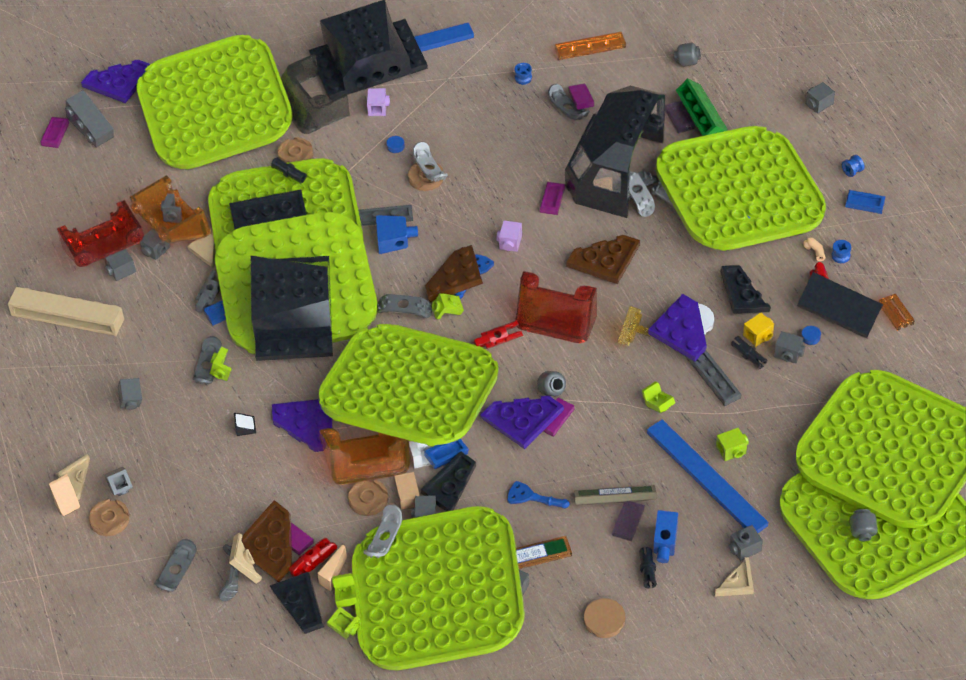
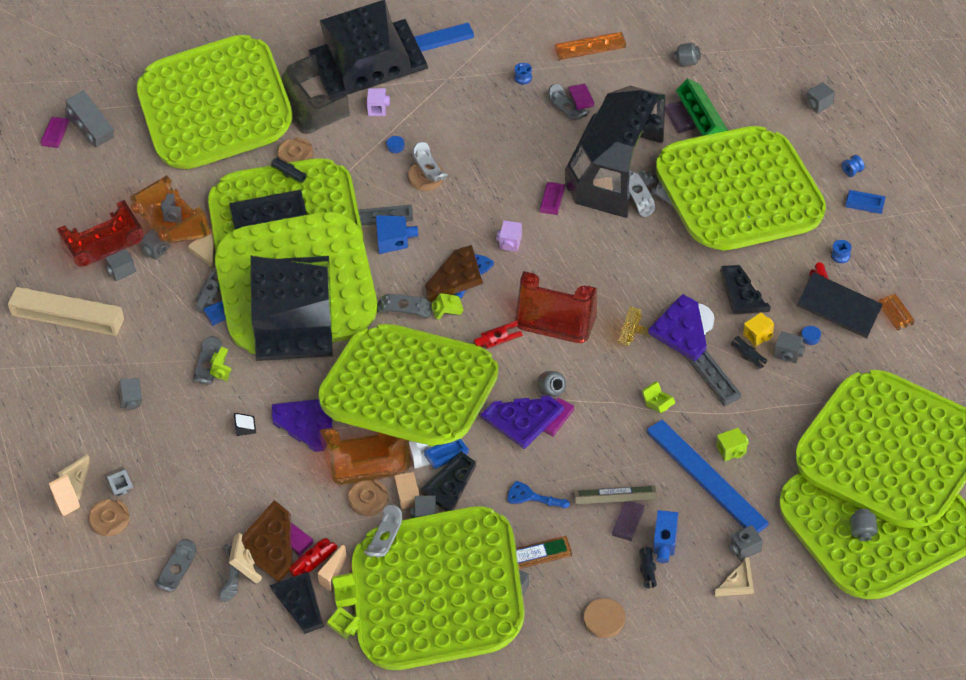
(117, 82): dark purple plate -> none
(605, 258): reddish brown plate -> none
(816, 246): light nougat arm -> none

